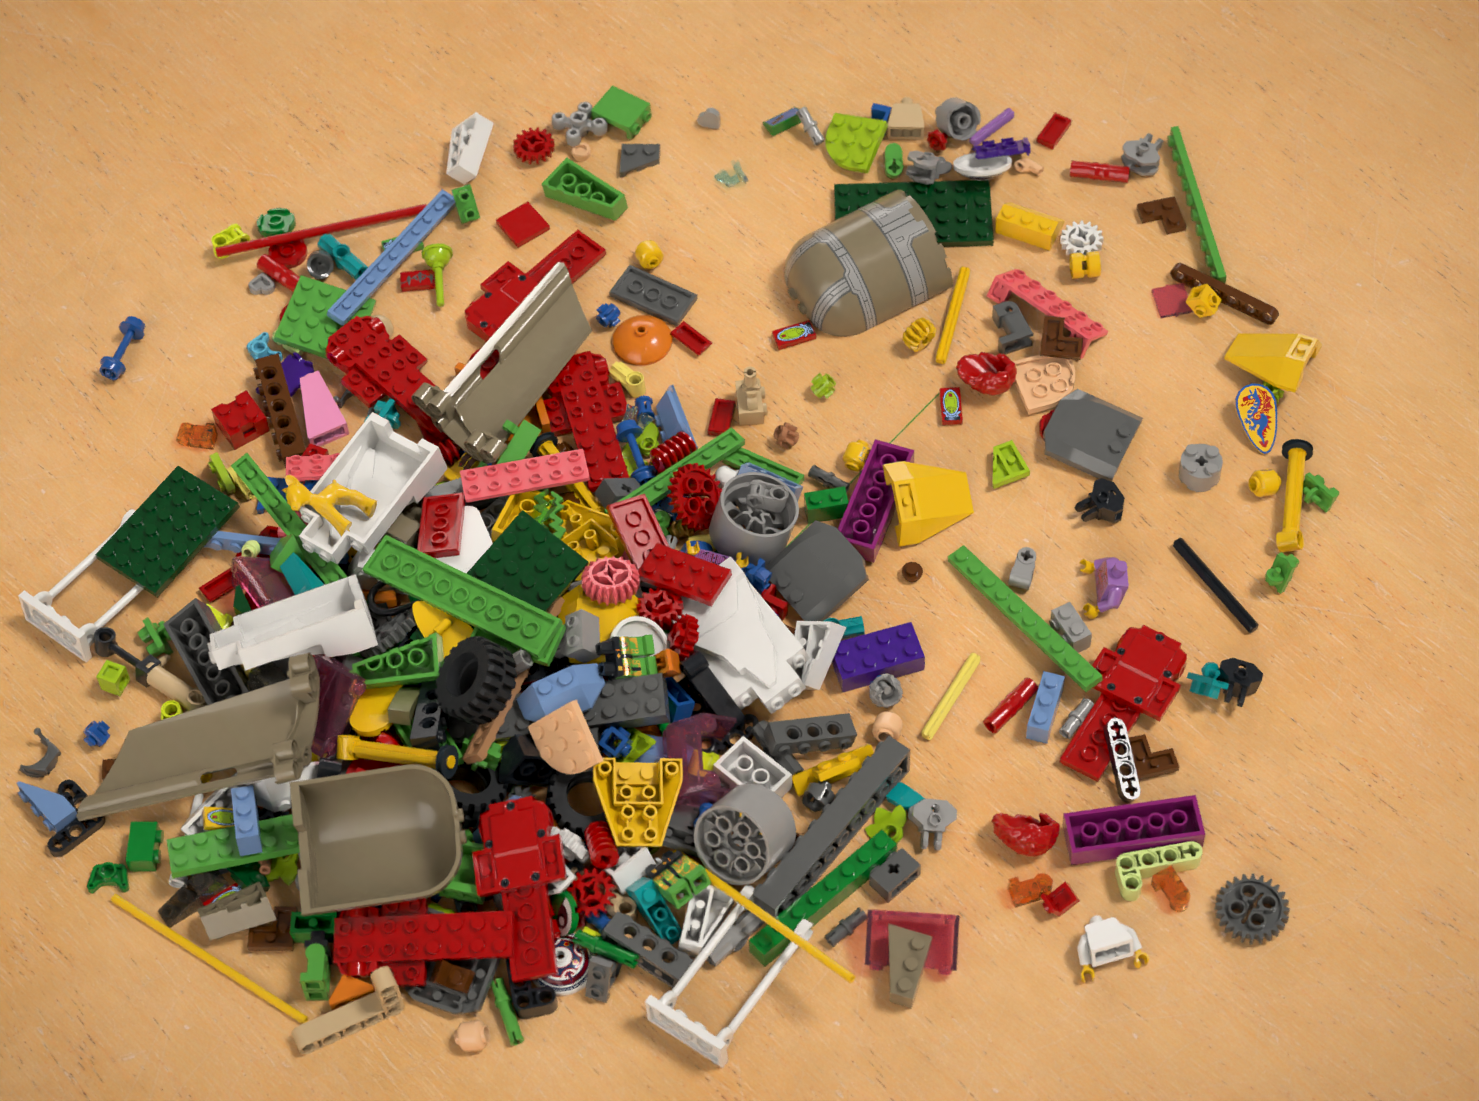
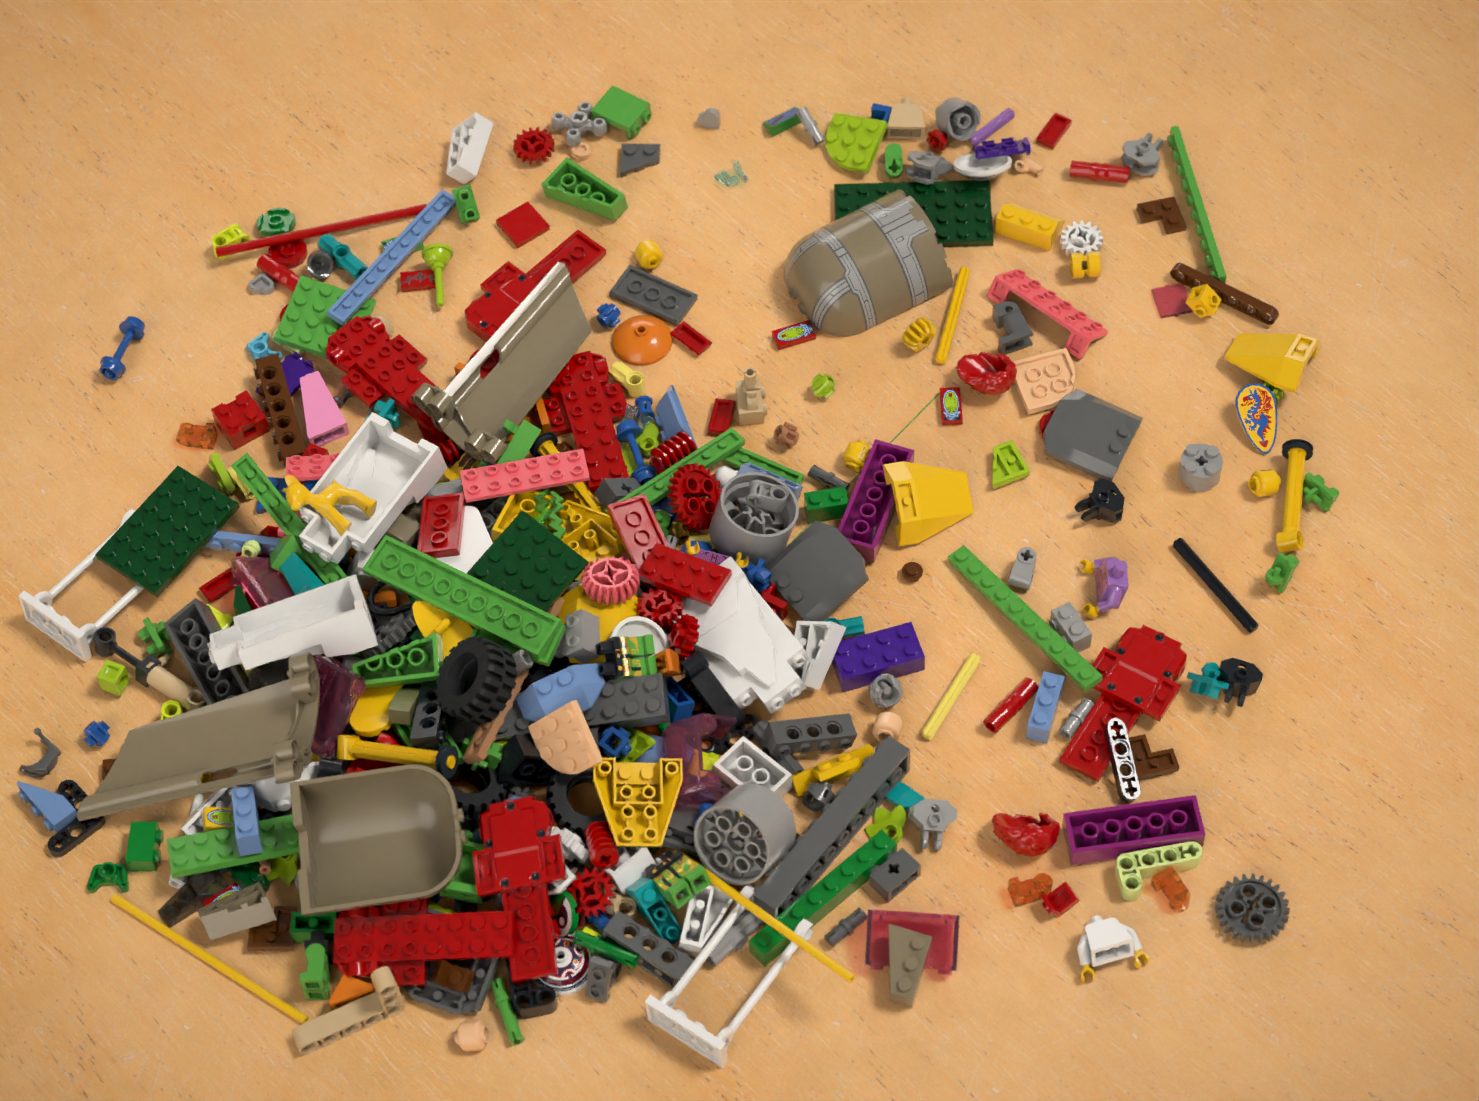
(1056, 344): reddish brown plate -> none

